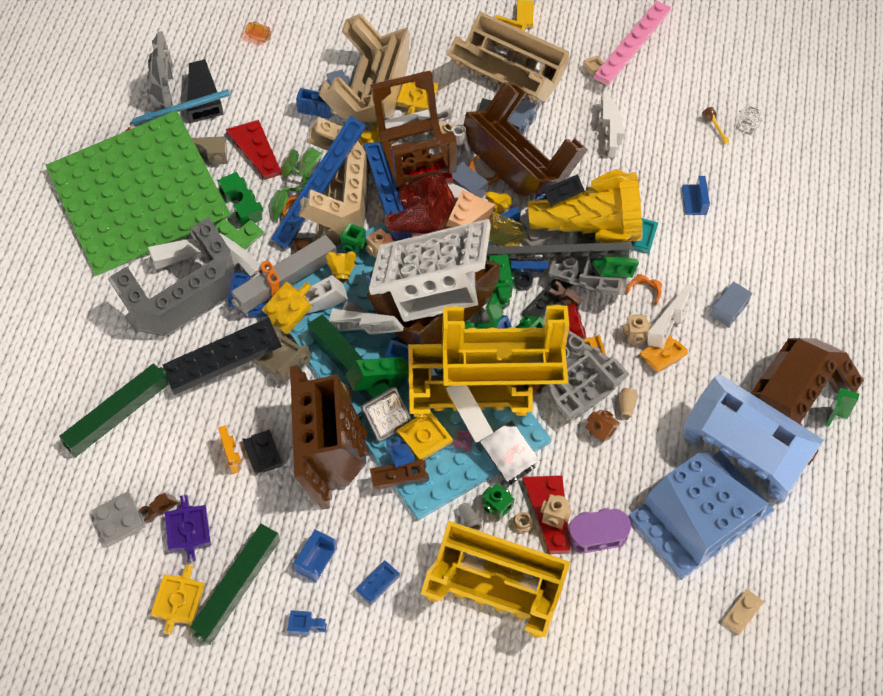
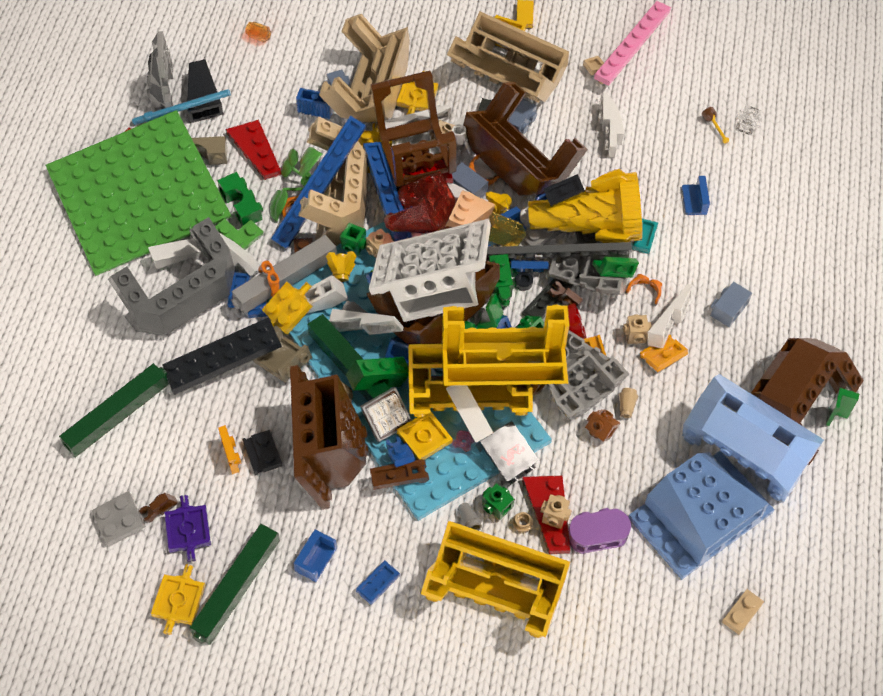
(301, 622): blue plate -> none

